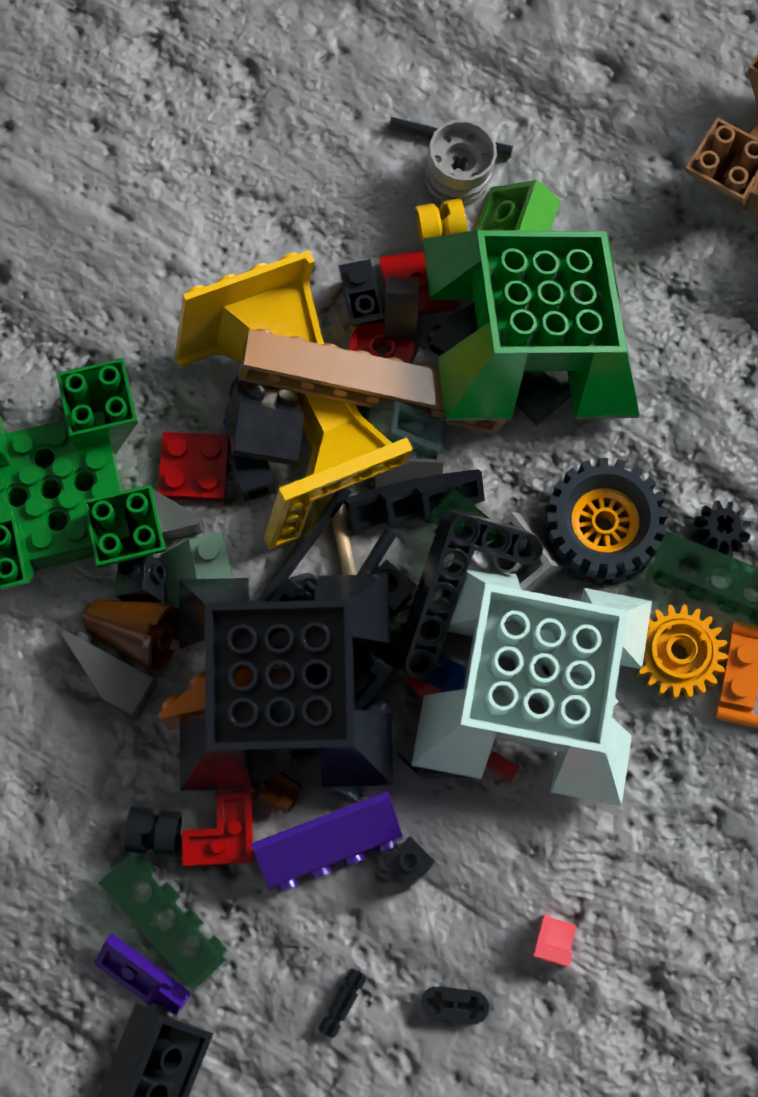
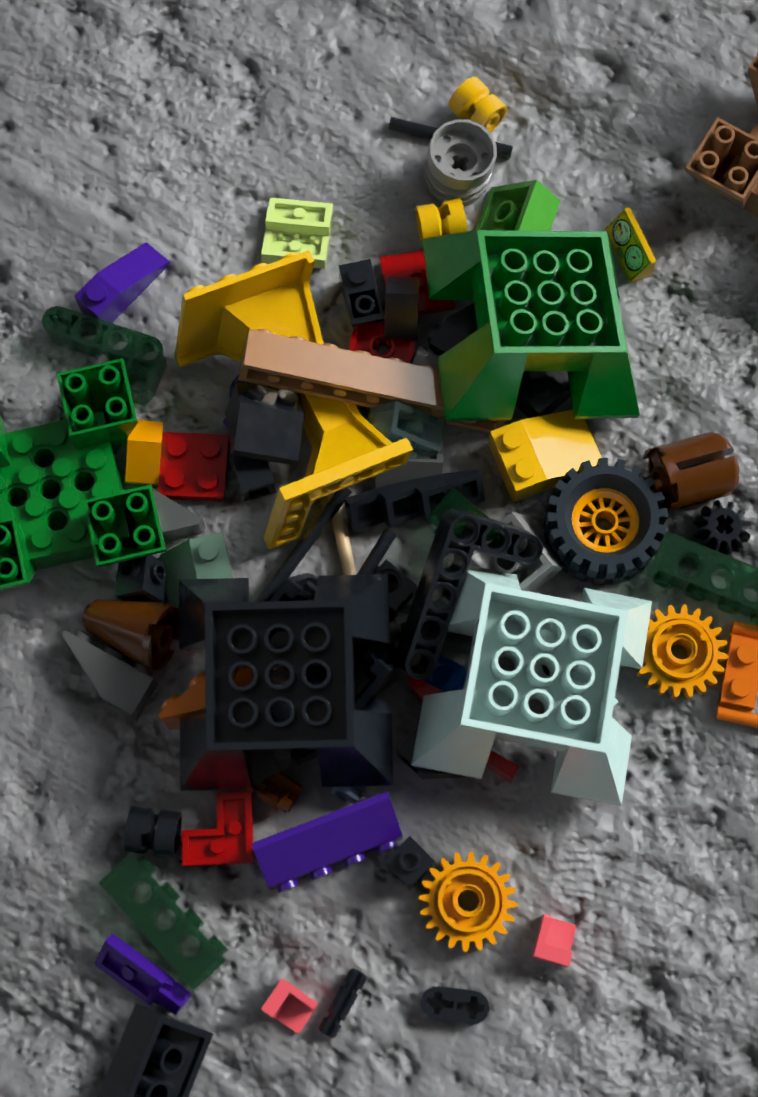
(107, 336): none -> clear green beam
(120, 283): none -> dark purple slope
(144, 453): none -> light orange slope
(290, 1006): none -> coral panel
(297, 228): none -> yellowish green slope
(474, 103): none -> yellow wheel
(491, 898): none -> light orange gear
(540, 451): none -> yellow slope
(630, 246): none -> slope
(693, 470): none -> reddish brown cylinder

